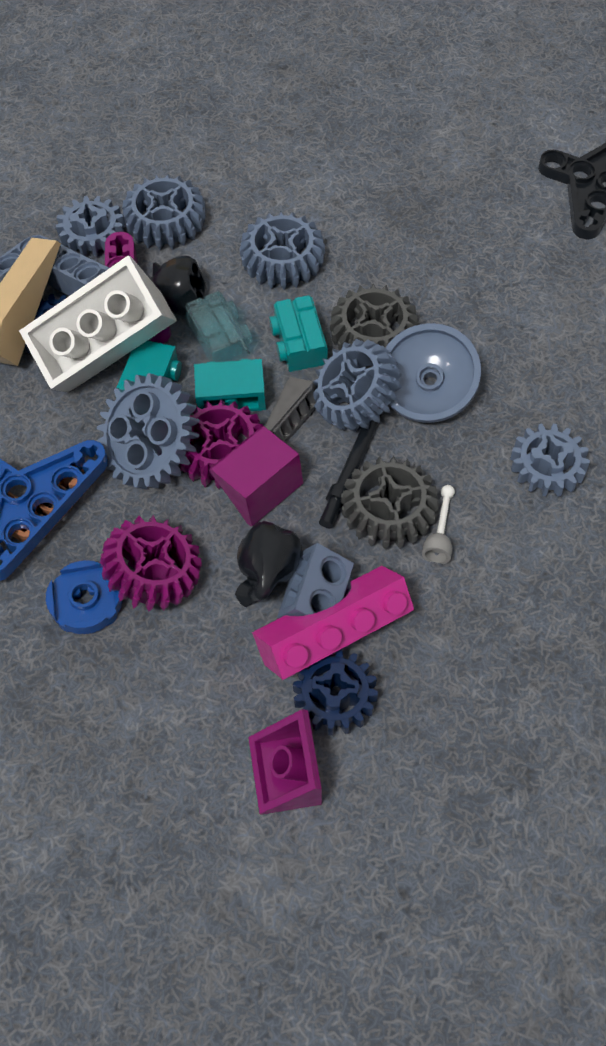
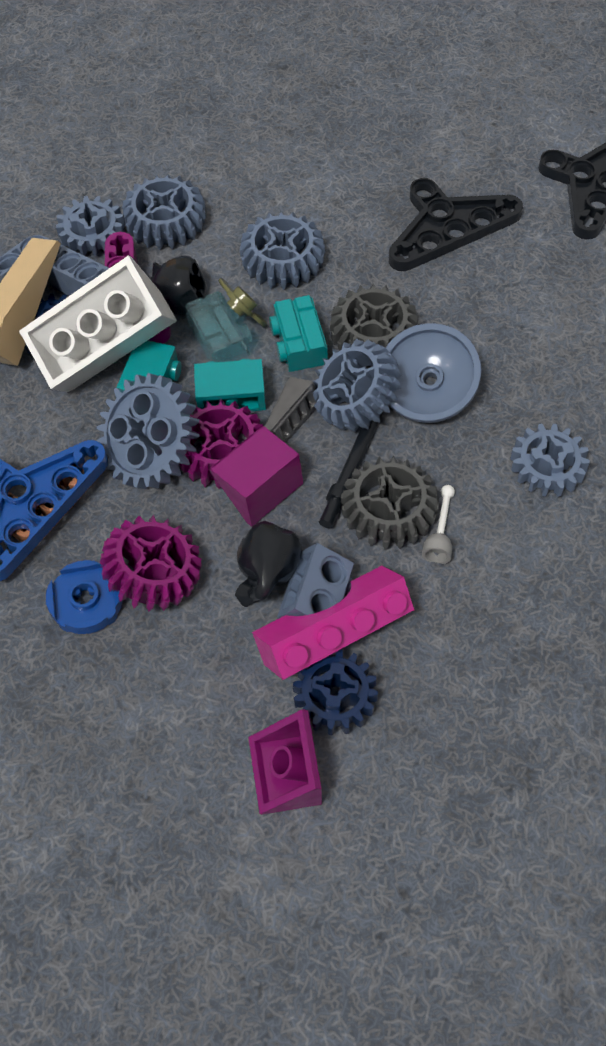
(241, 302): none -> olive plate
(460, 216): none -> black beam

